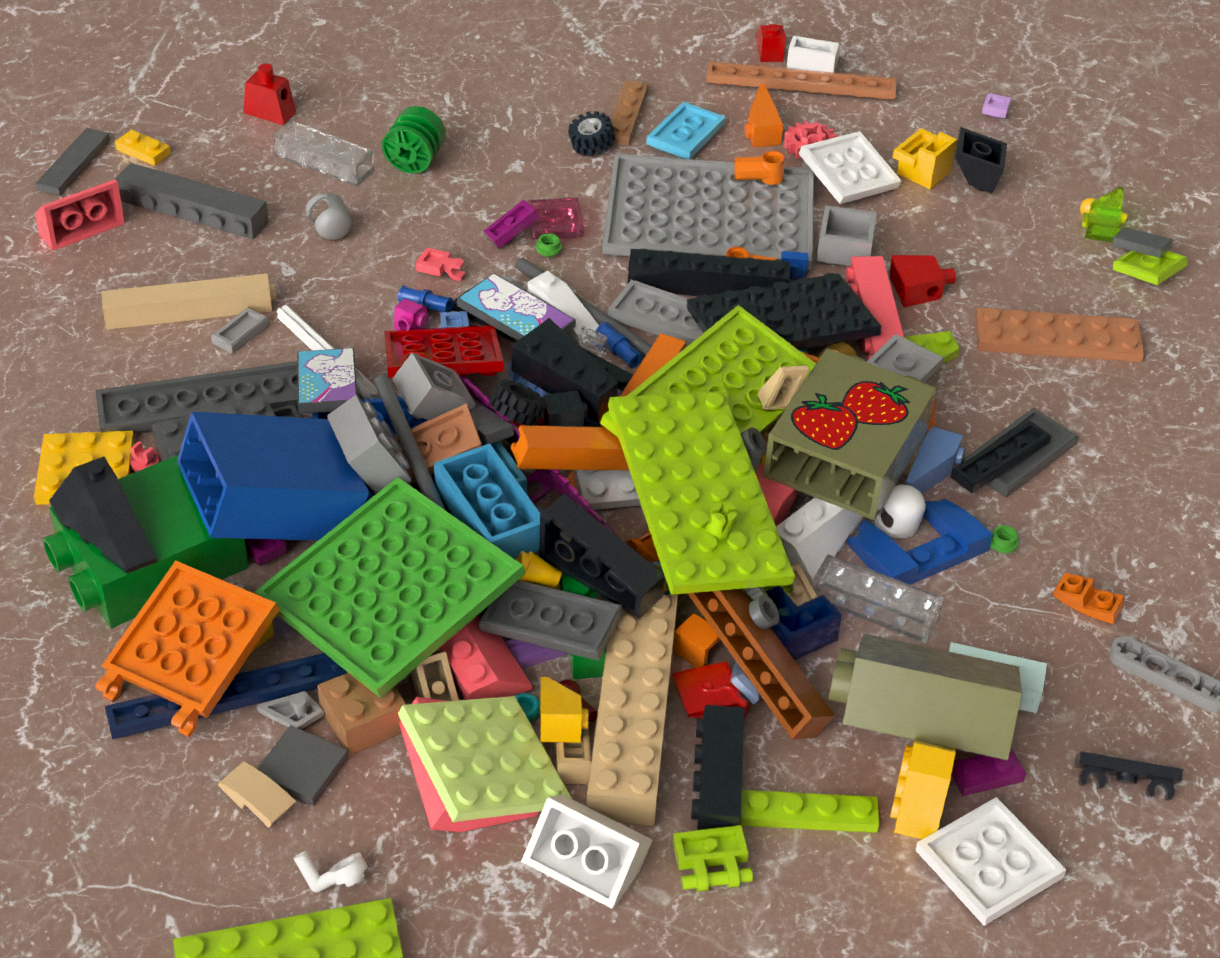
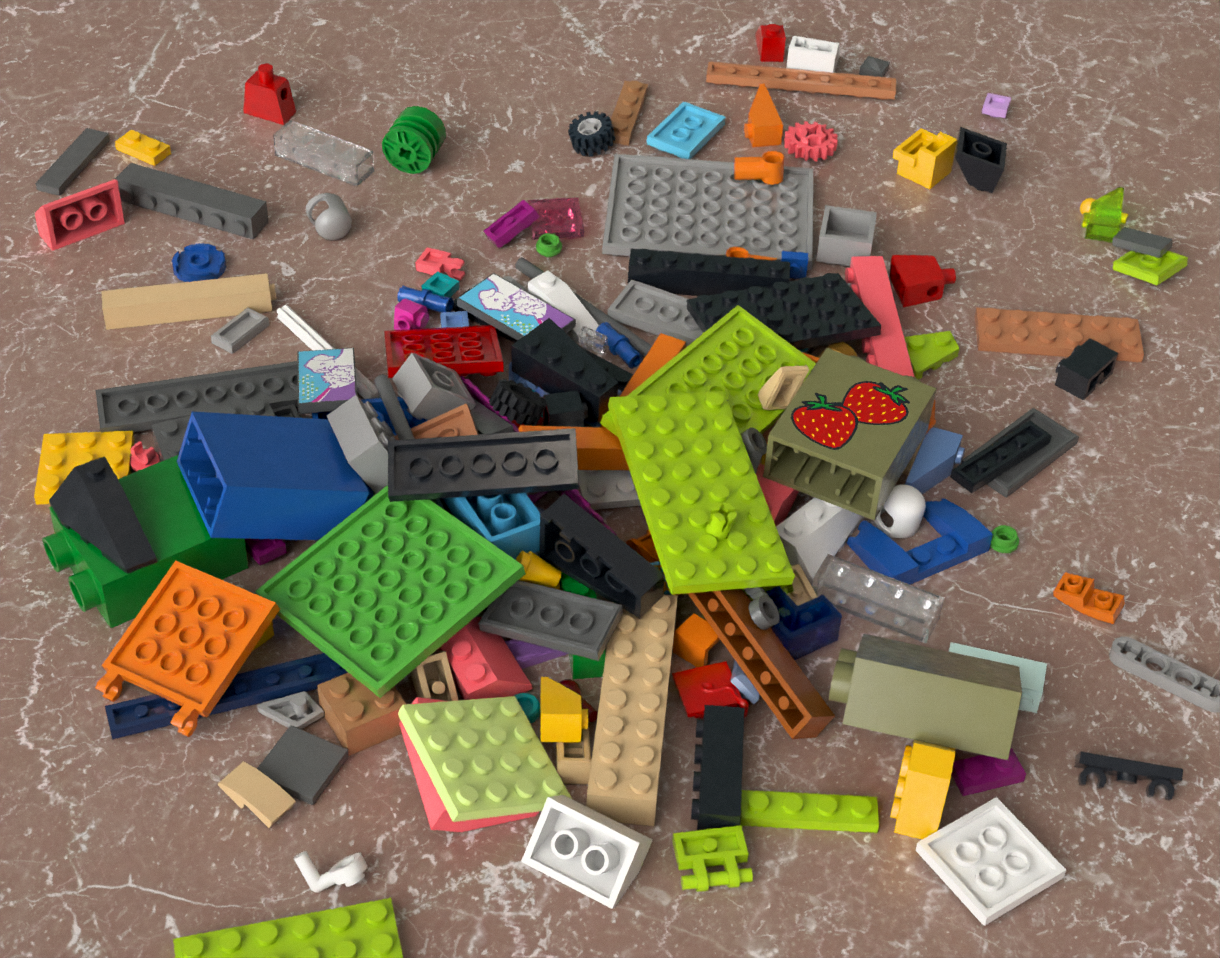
(198, 263): none -> blue tile
(442, 285): none -> teal plate
(482, 465): none -> black plate
(850, 167): white plate -> none
(874, 67): none -> dark grey tile
(906, 359): light grey plate -> none
(1085, 368): none -> black brick

